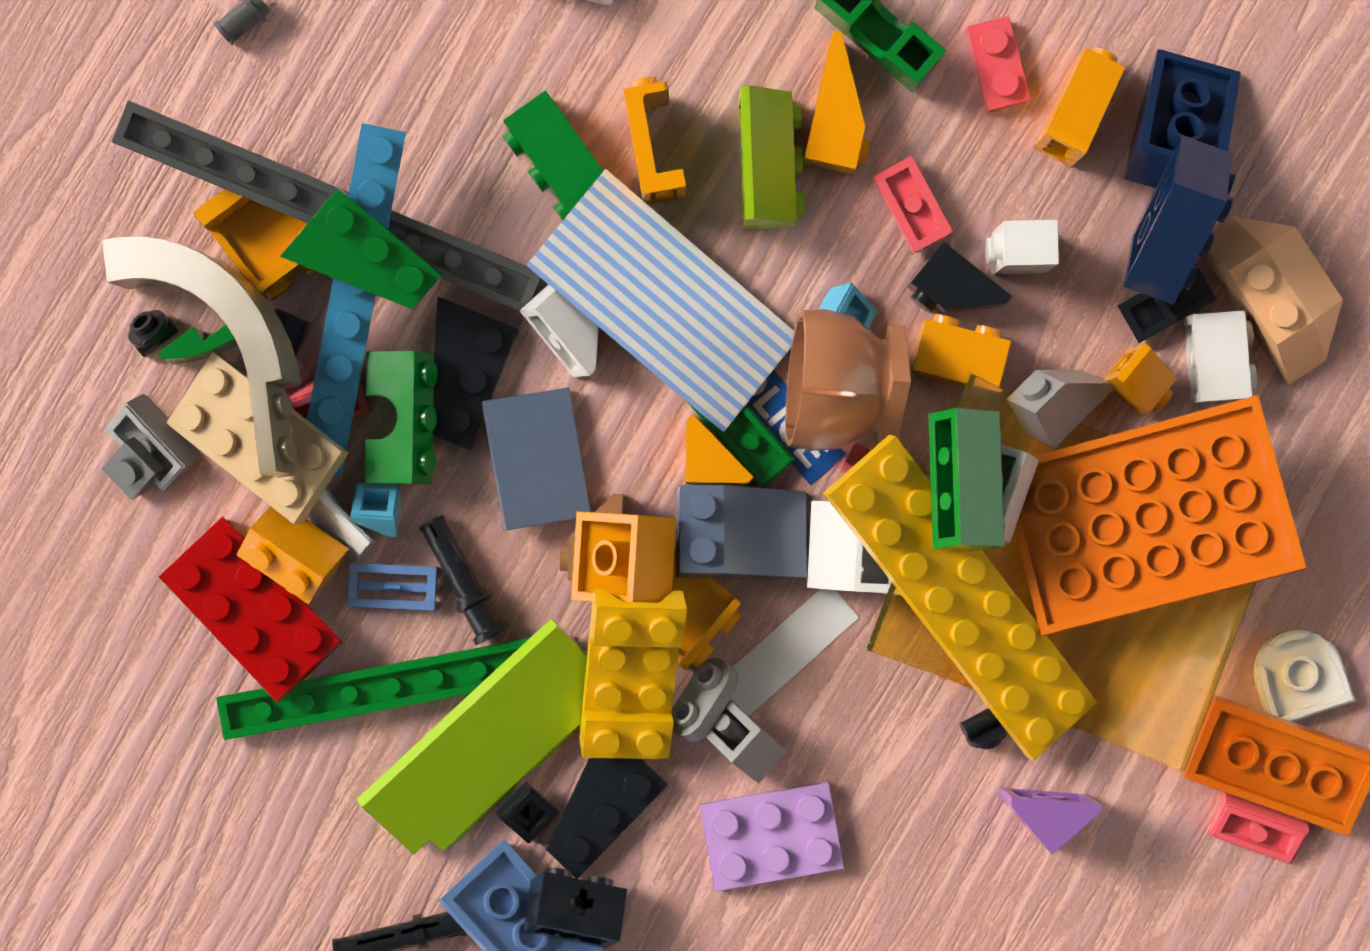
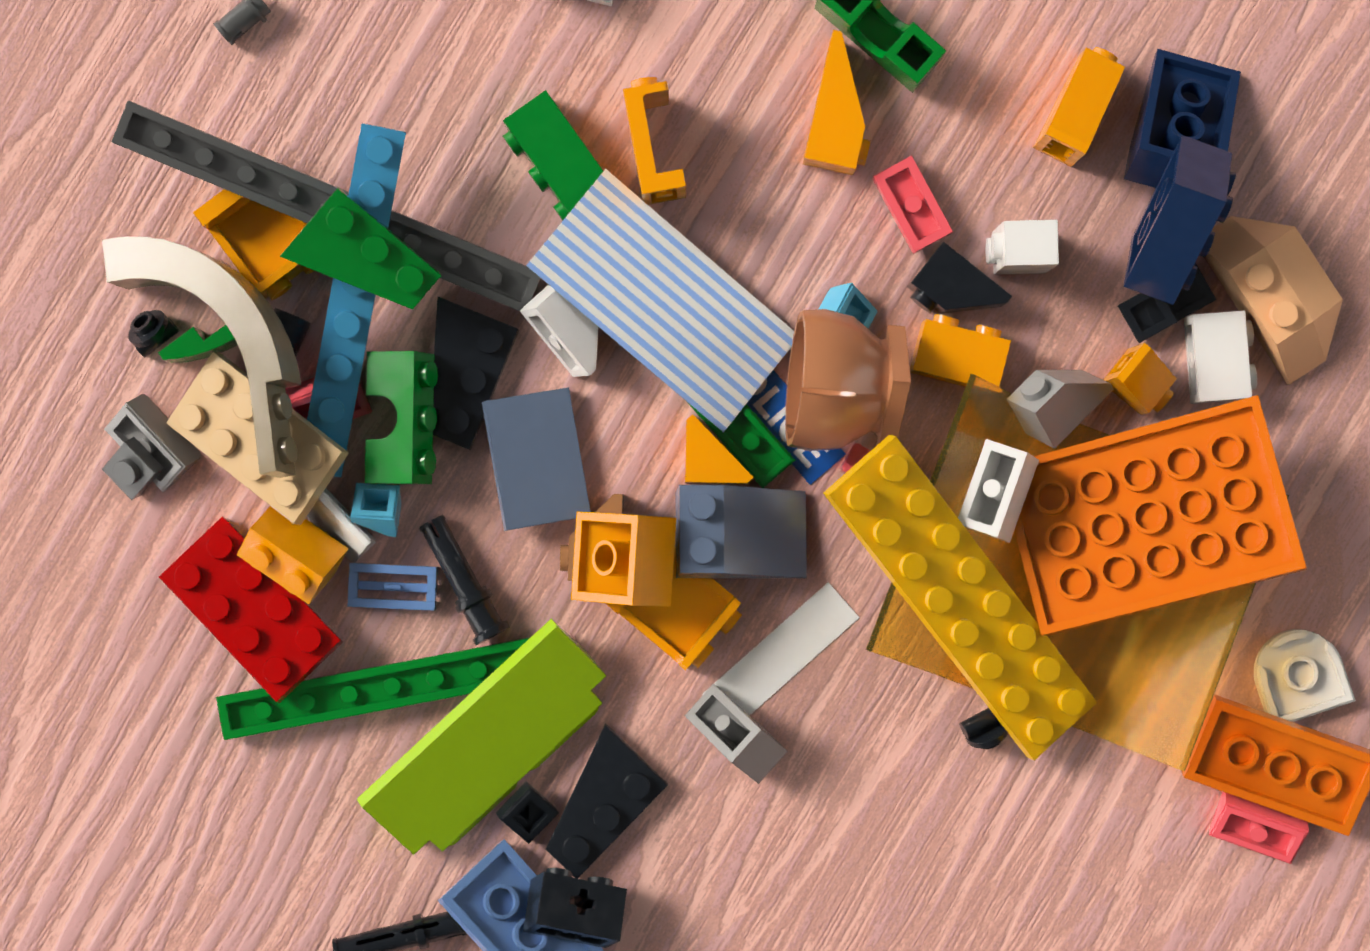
(631, 676): yellow piece -> none
(704, 699): light grey plate -> none
(769, 158): lime slope -> none
(771, 836): lavender plate -> none
(838, 557): white slope -> none
(966, 479): green brick -> none
(997, 64): coral plate -> none
(1051, 815): medium lavender slope -> none

